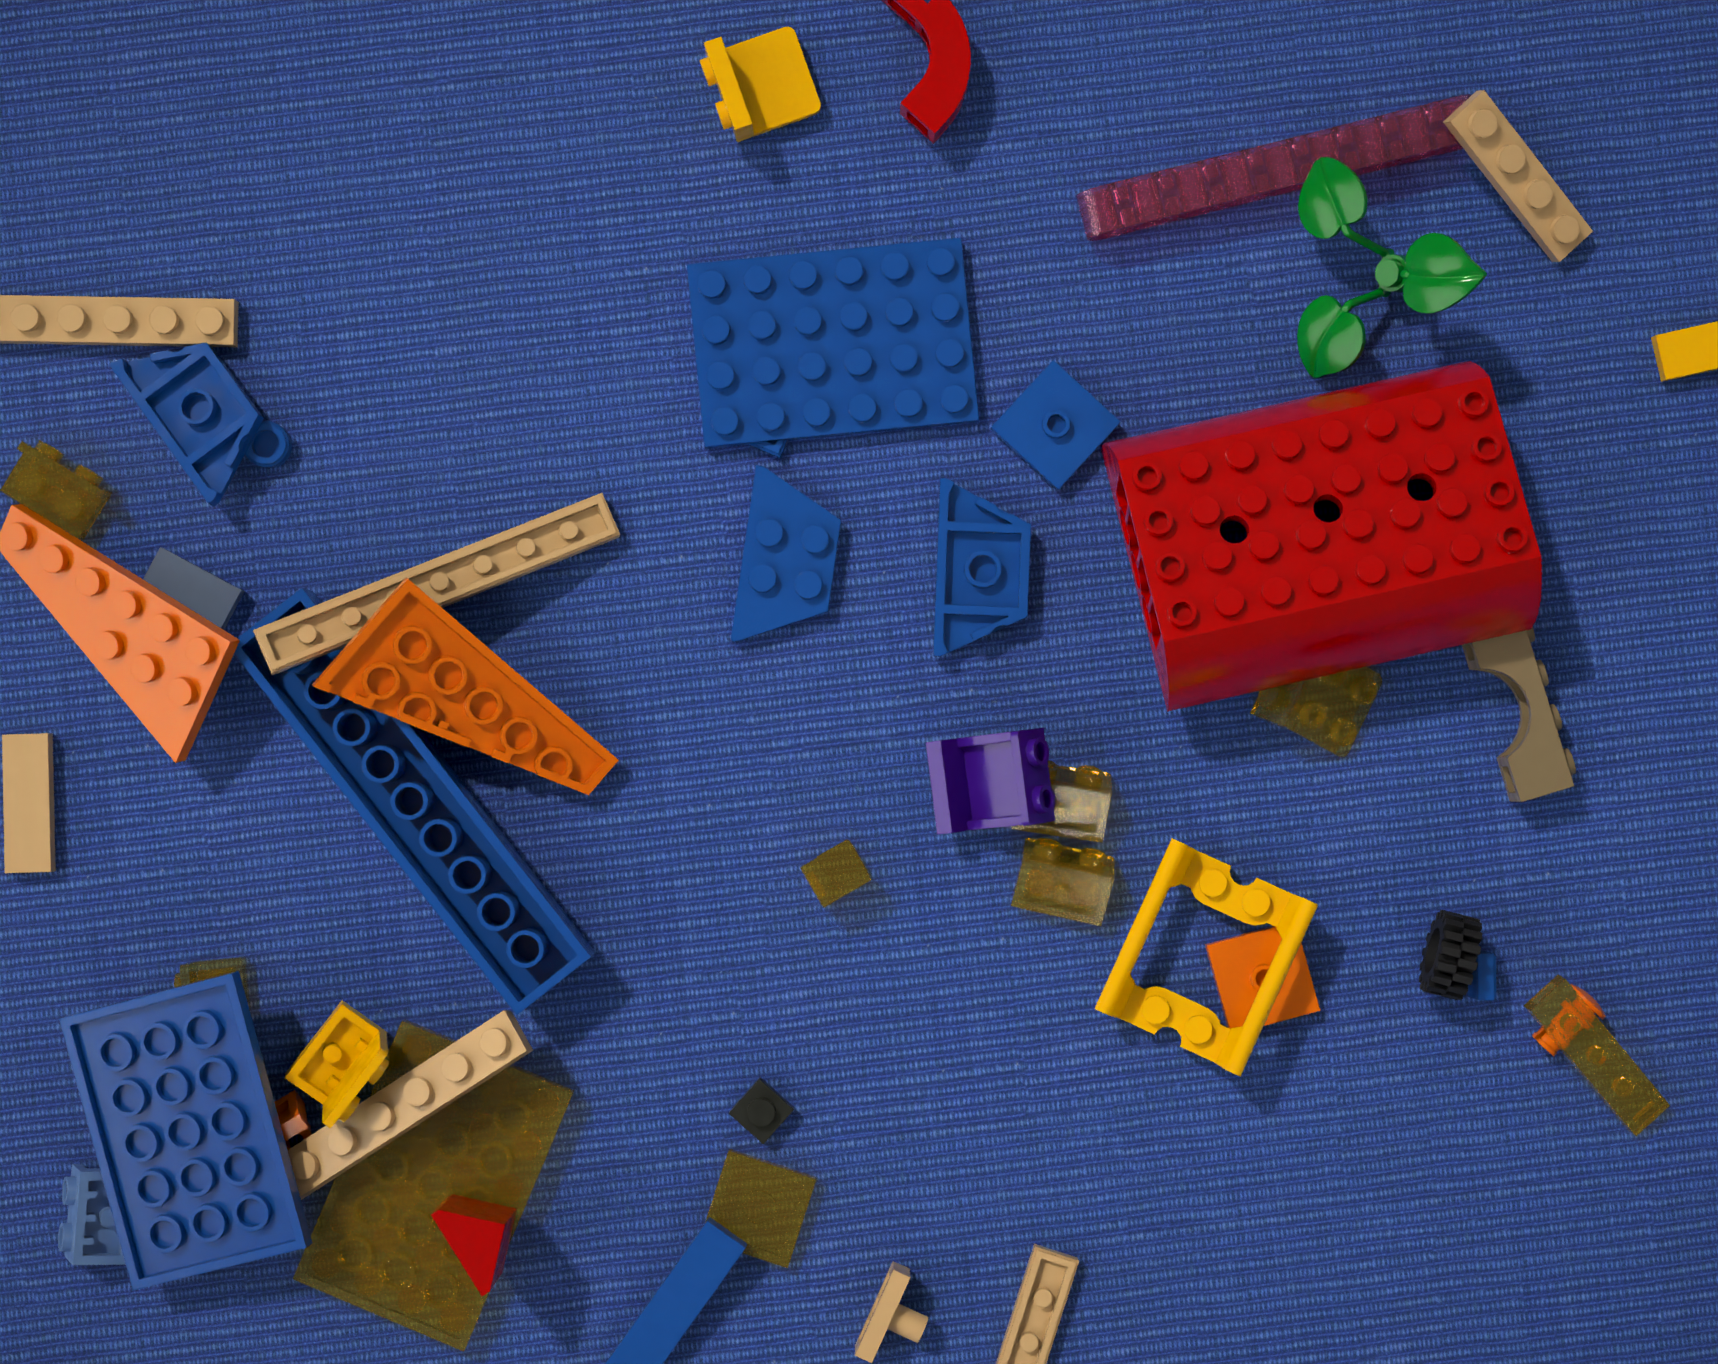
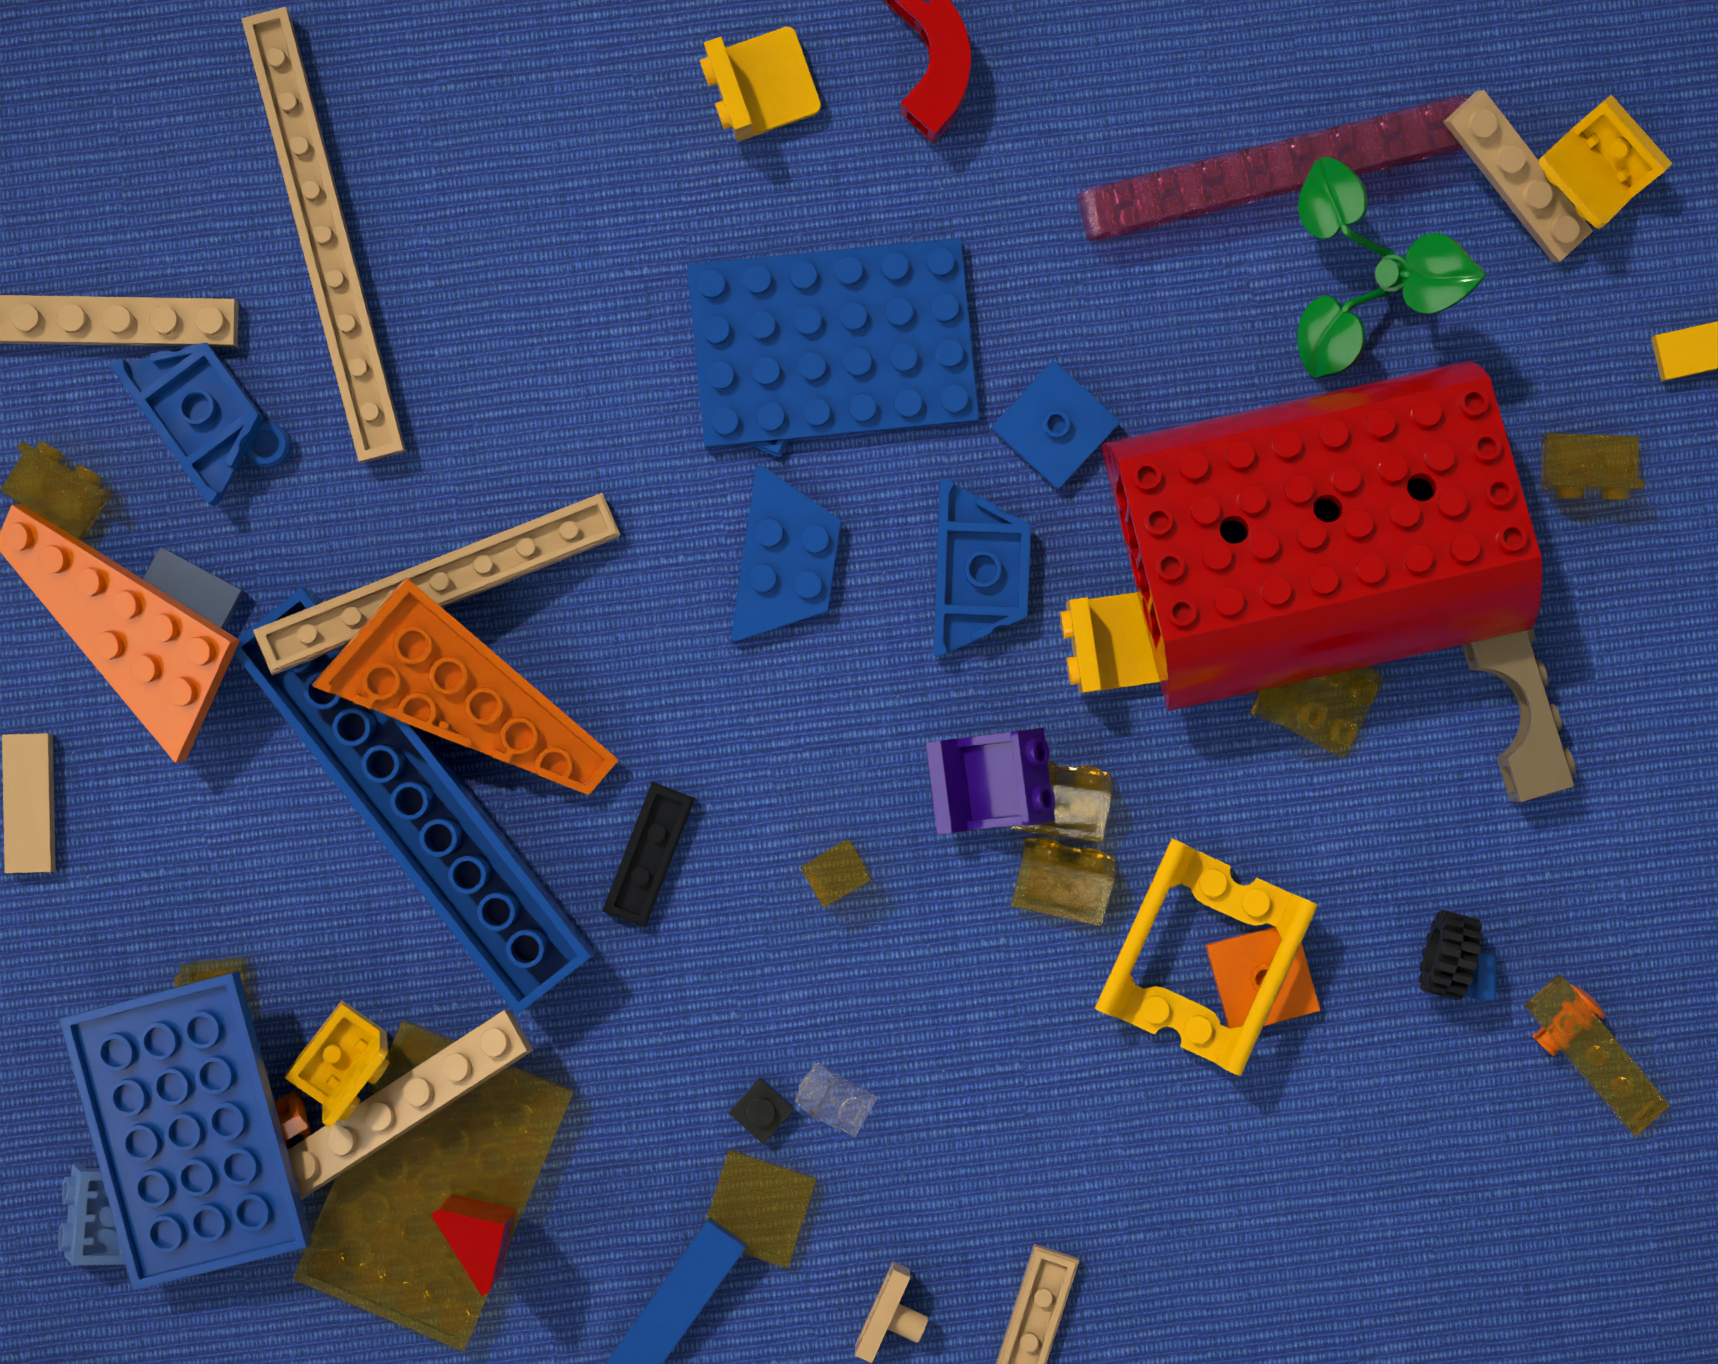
(323, 235): none -> tan plate
(648, 854): none -> black tile
(834, 1100): none -> clear bracket
(1107, 643): none -> yellow bracket
(1590, 464): none -> clear yellow bracket
(1603, 162): none -> yellow bracket

